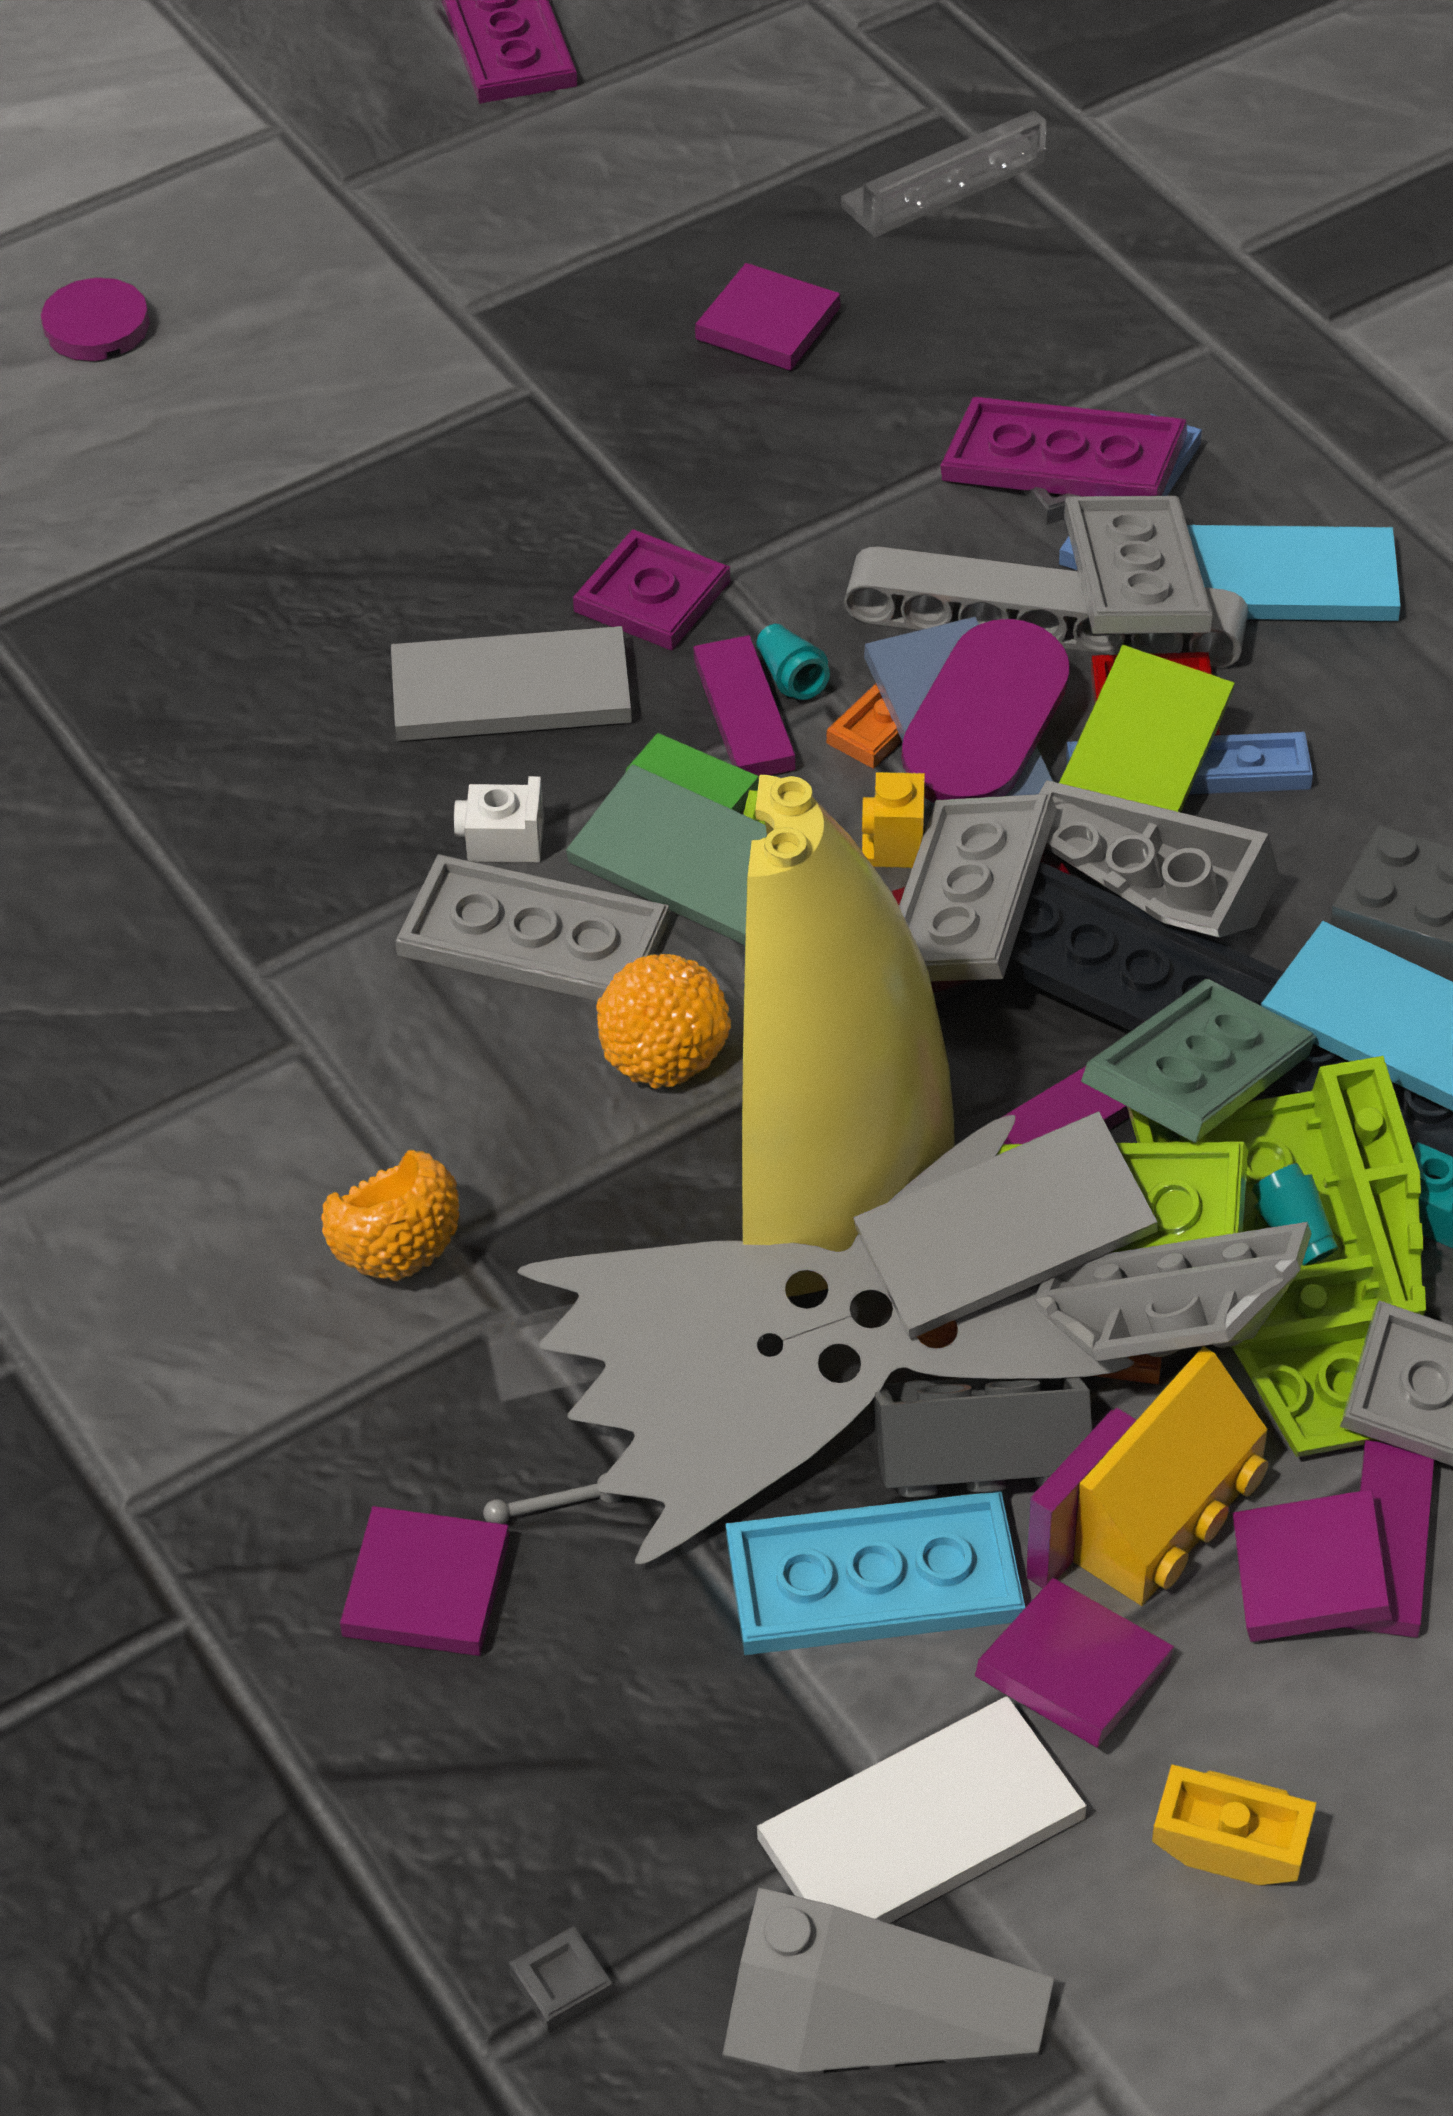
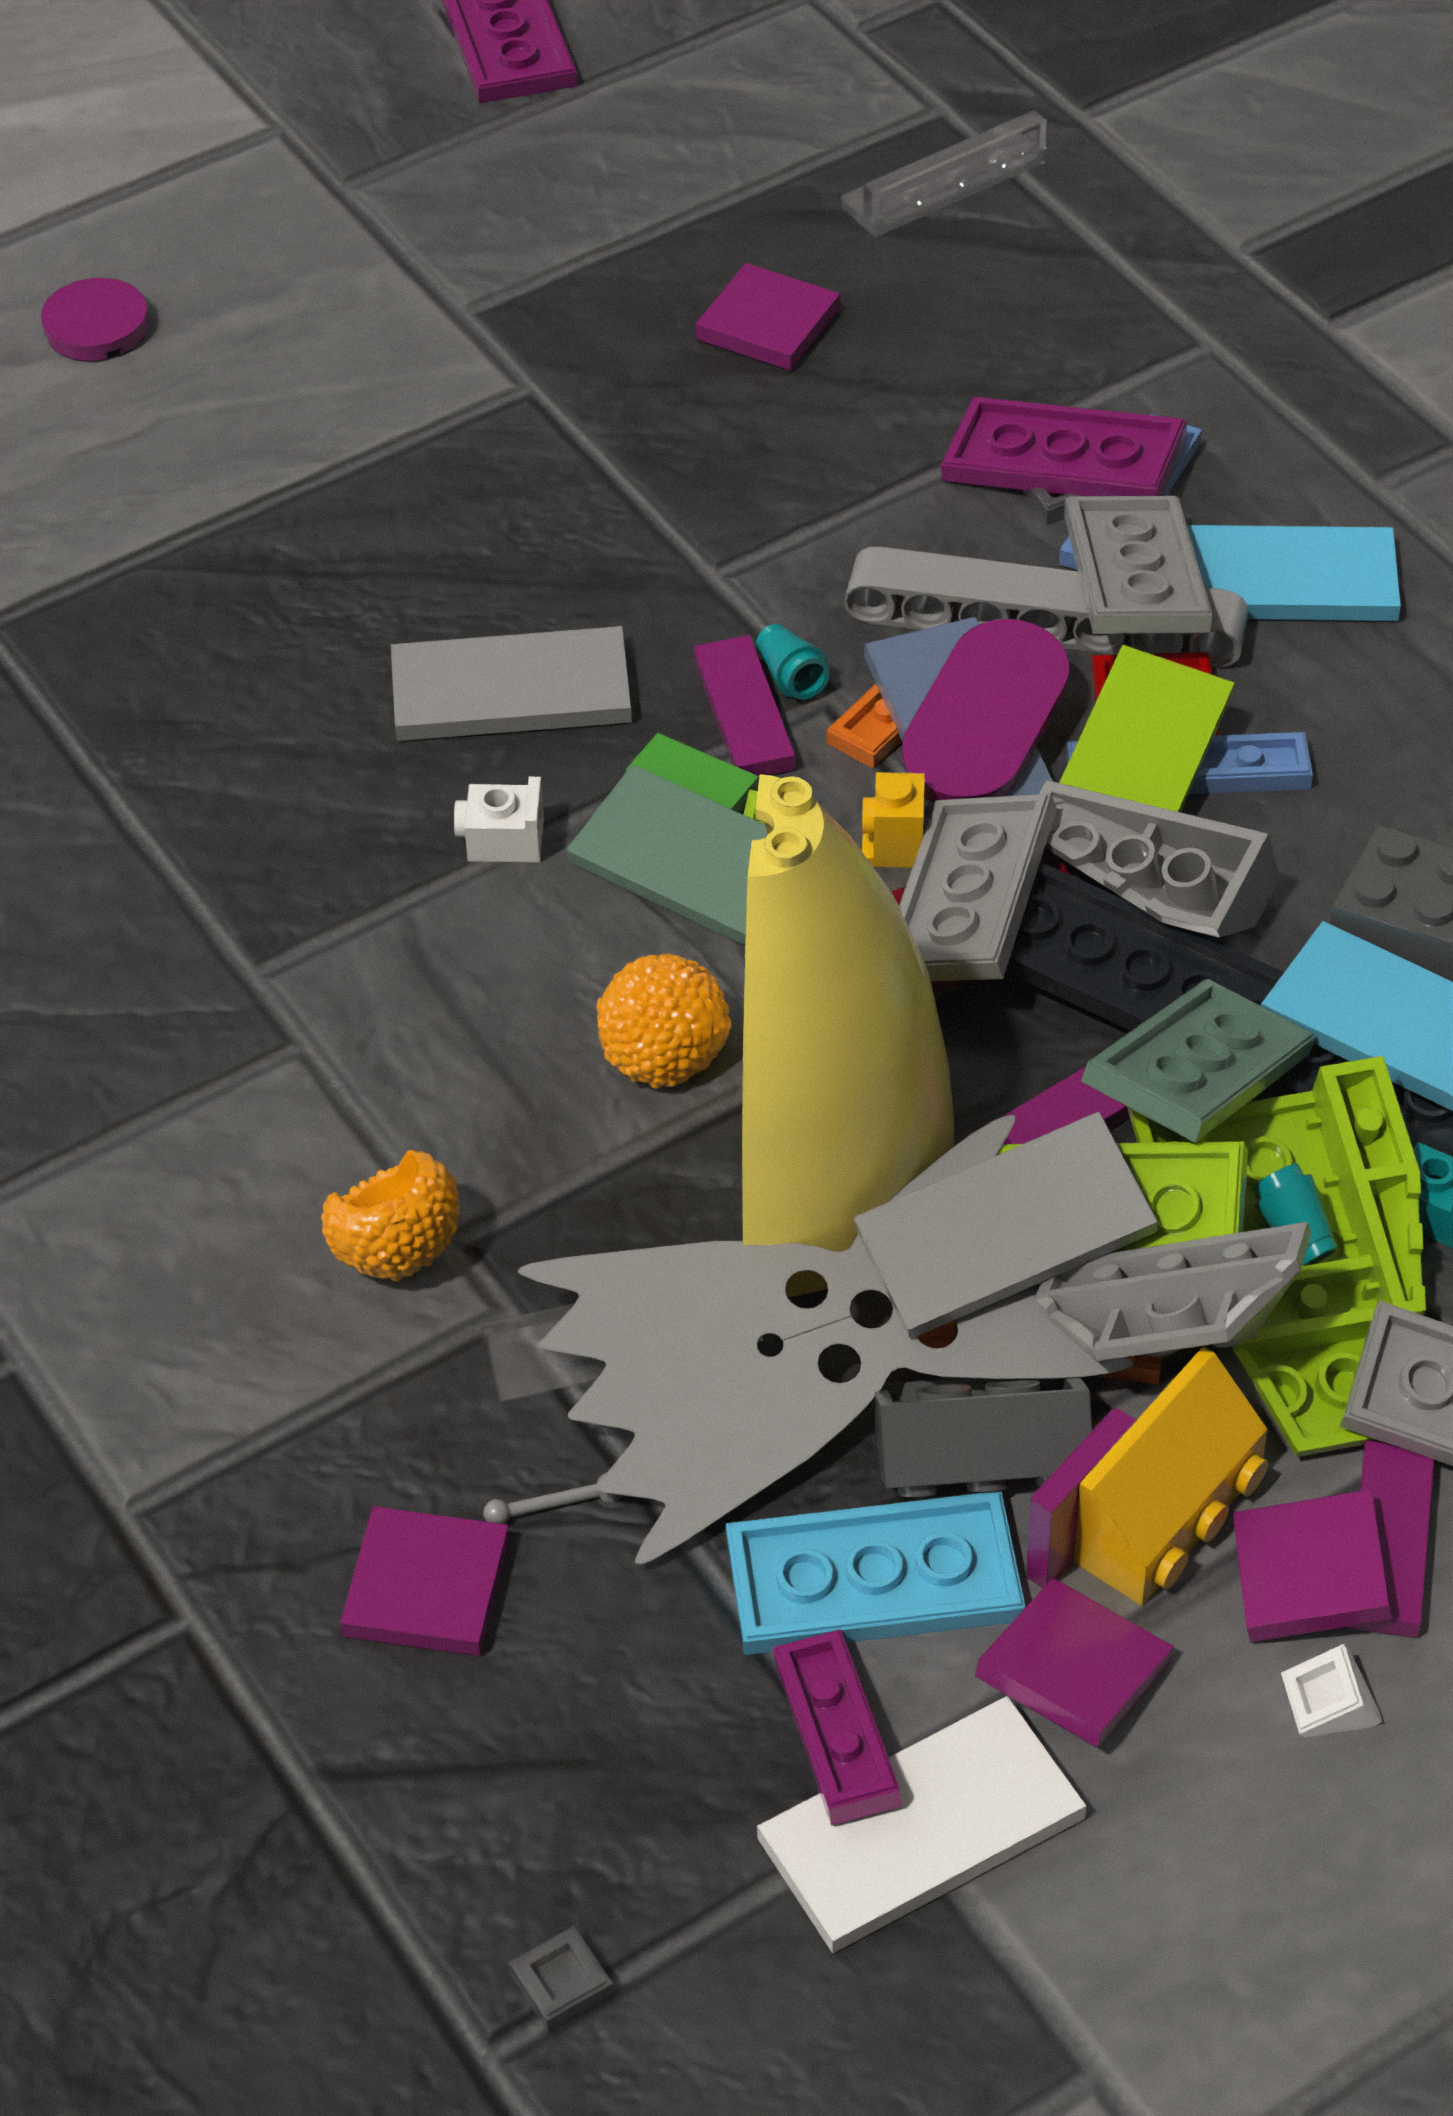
(528, 928): light grey tile -> none
(652, 589): magenta tile -> none
(836, 1727): none -> magenta tile
(858, 1992): light grey wedge -> none
(1233, 1826): yellow slope -> none
(1330, 1695): none -> white slope

